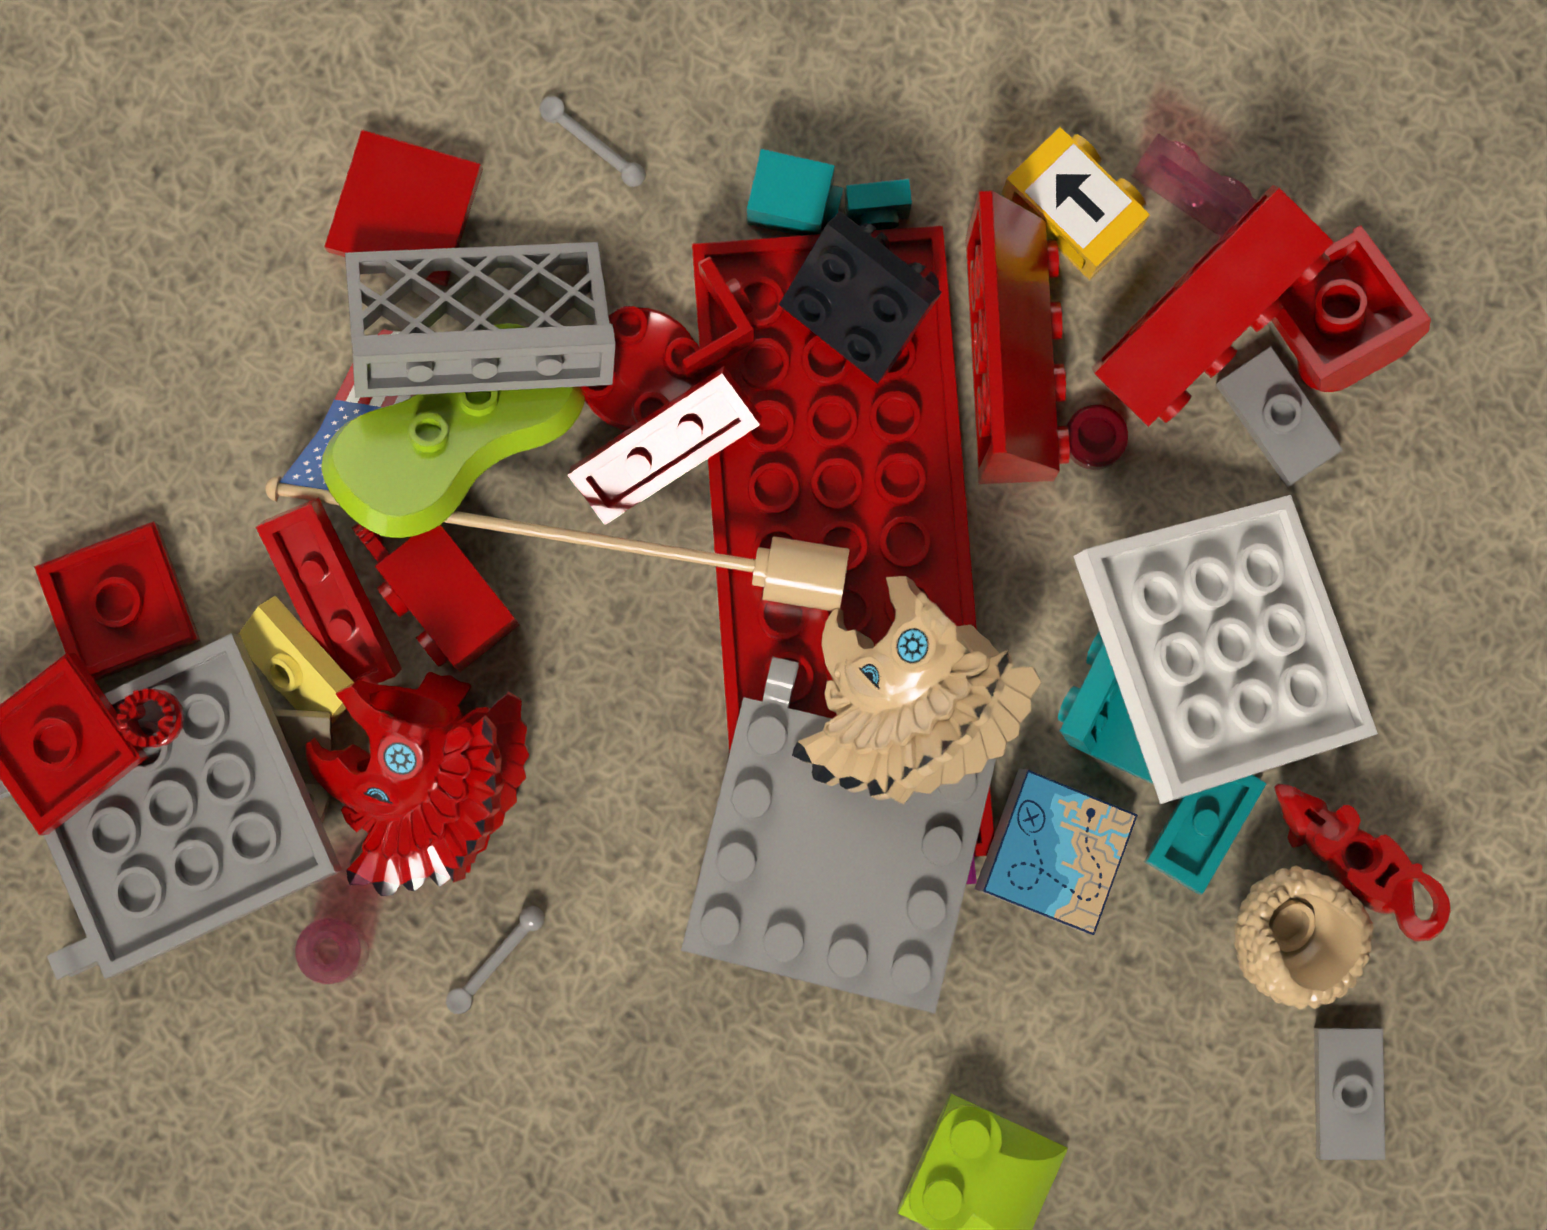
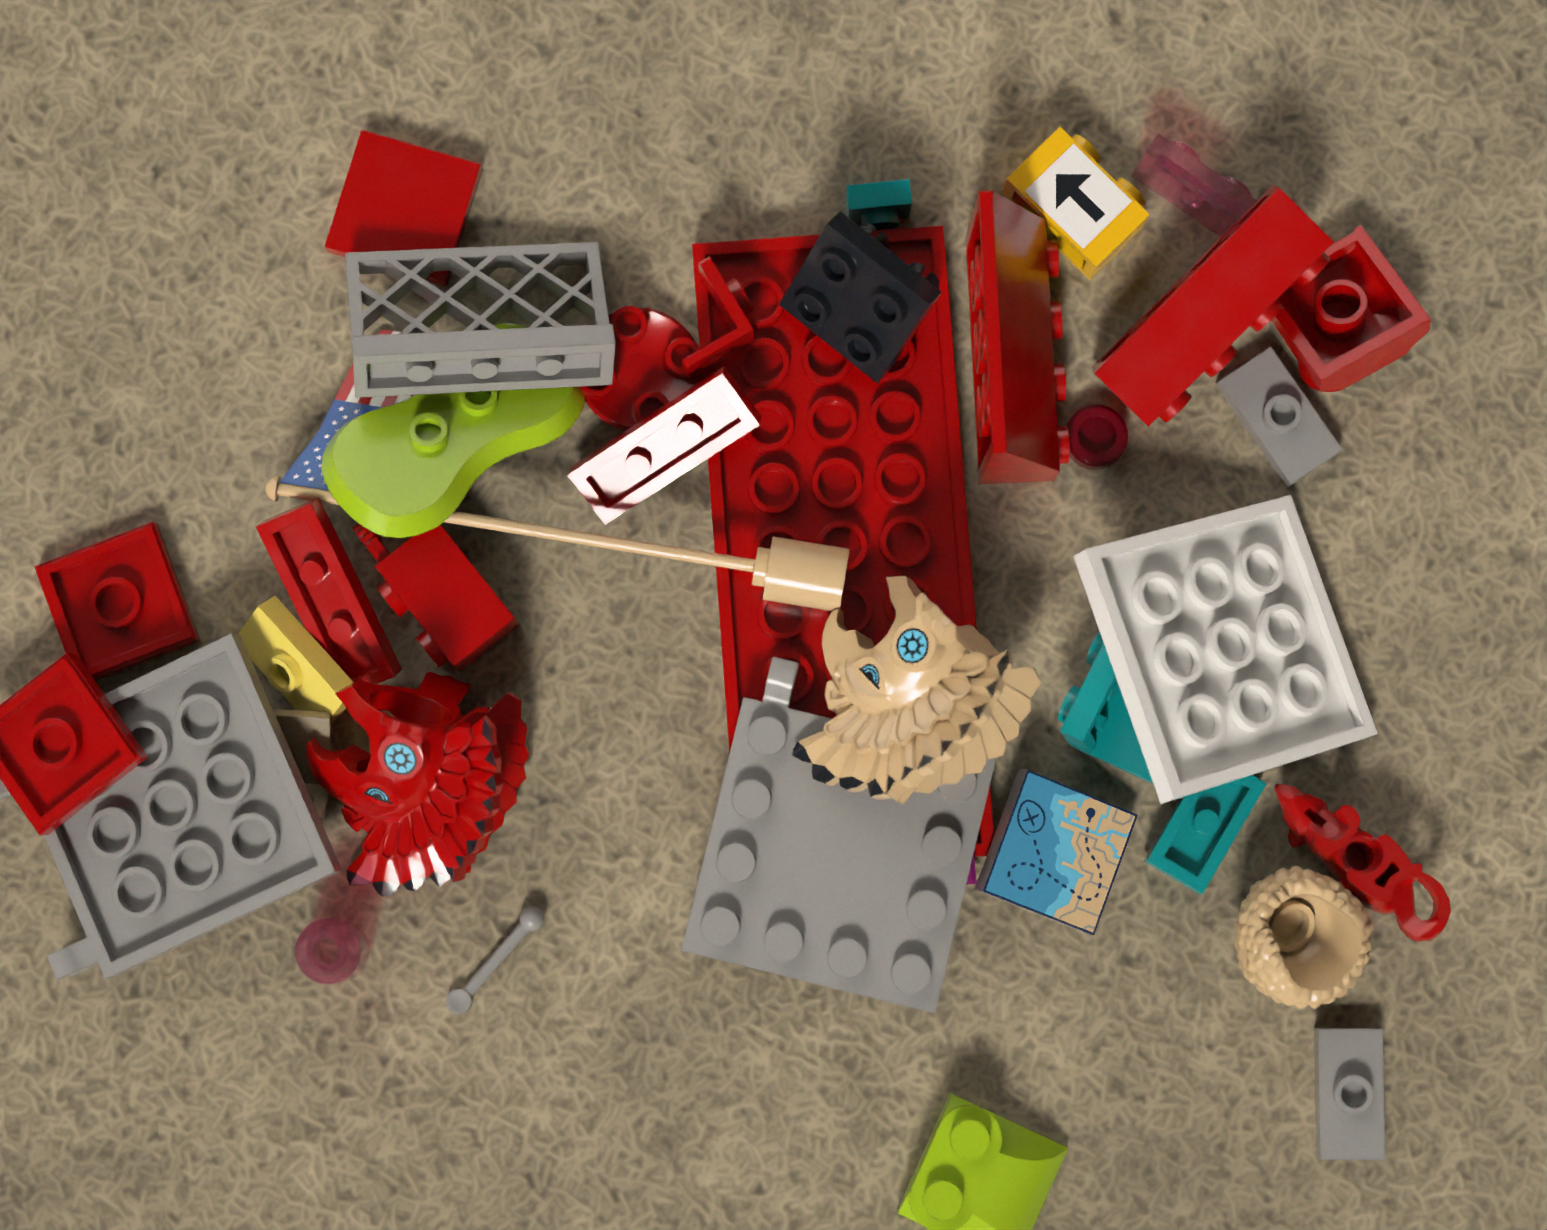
(134, 710): red bush -> none
(553, 111): light grey hinge -> none
(793, 194): teal brick -> none

